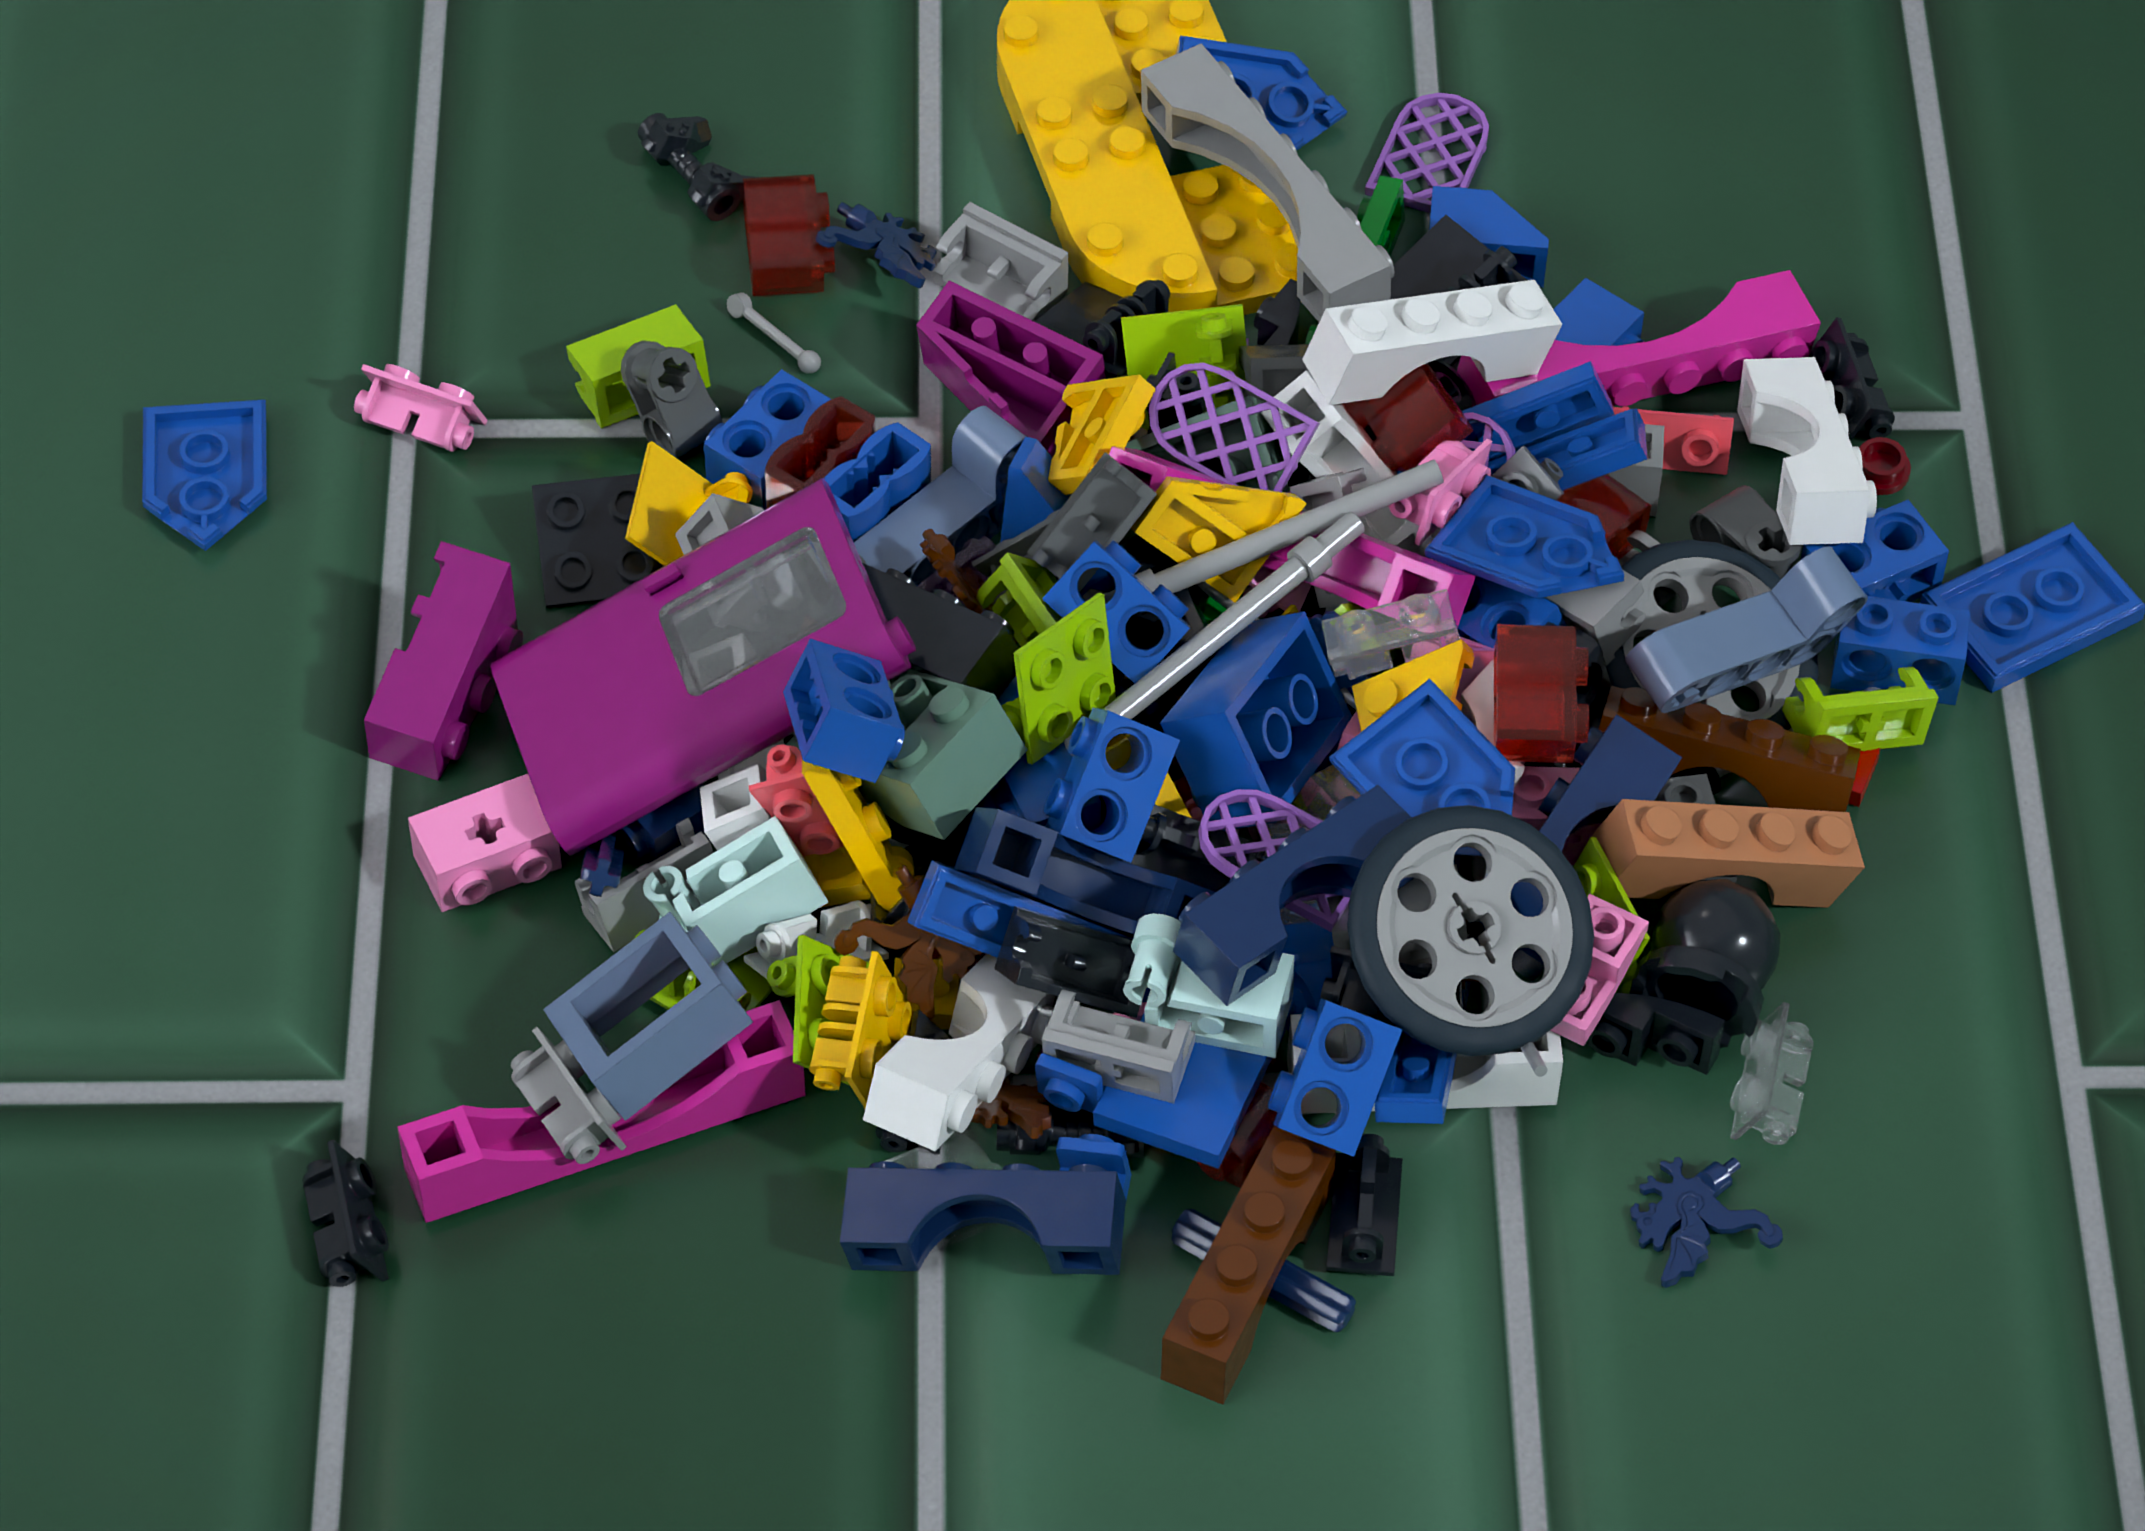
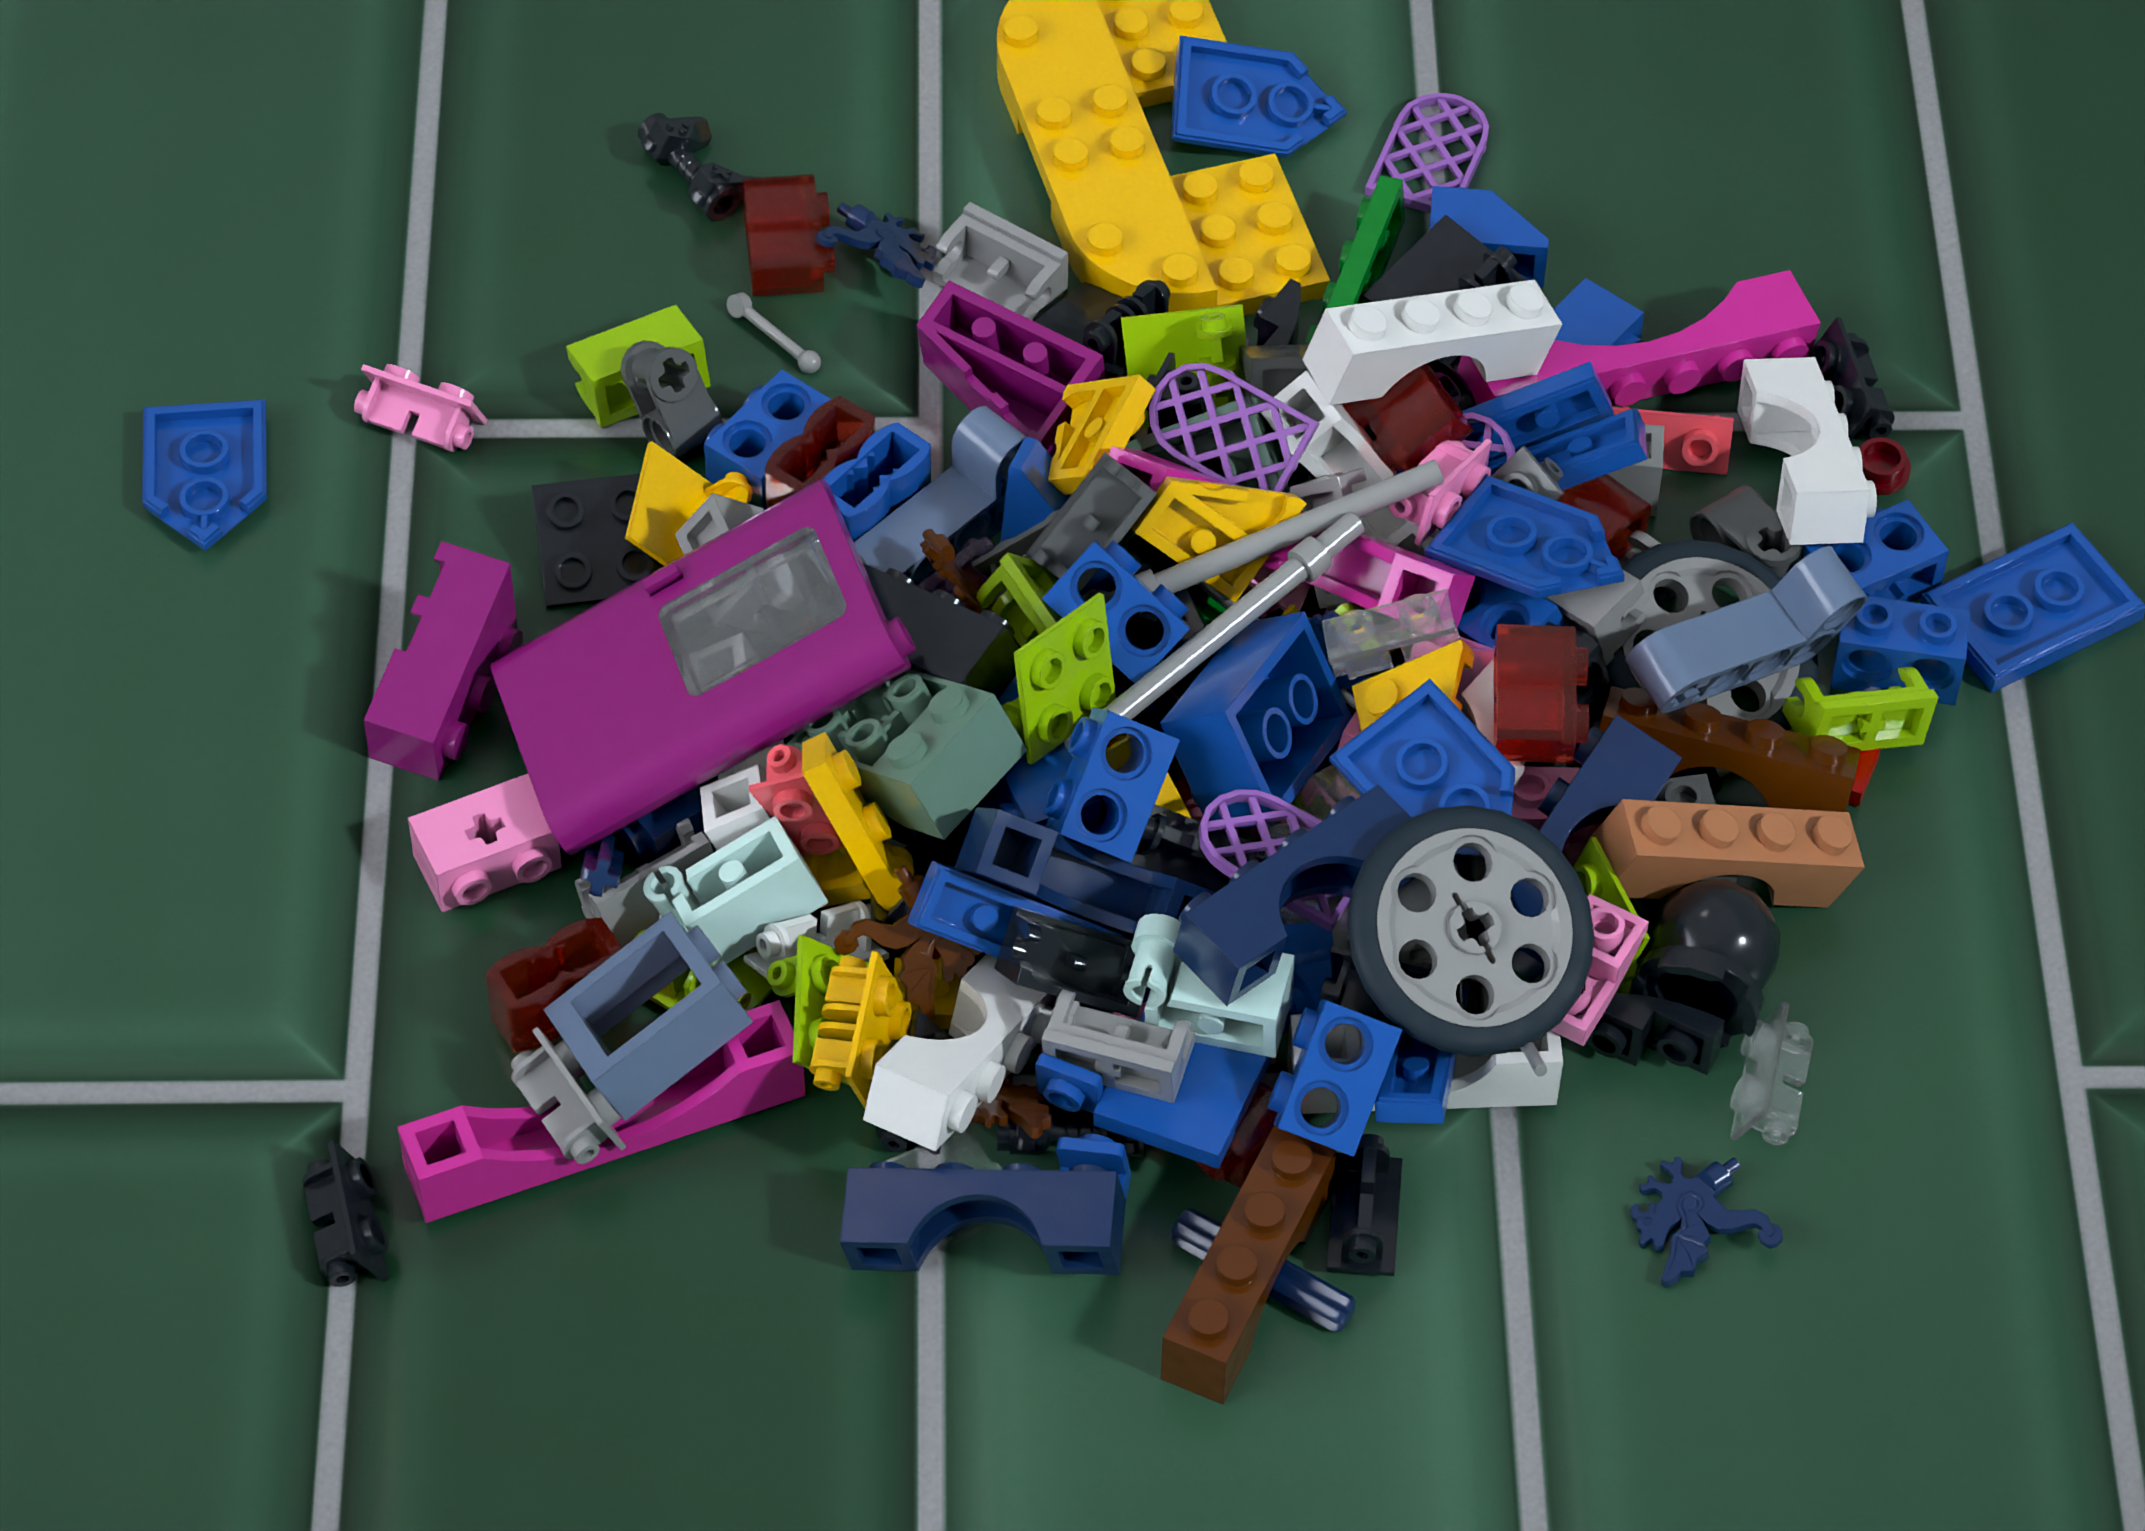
(537, 975): none -> clear red brick
(843, 711): blue brick -> none
(1207, 114): light grey arch -> none

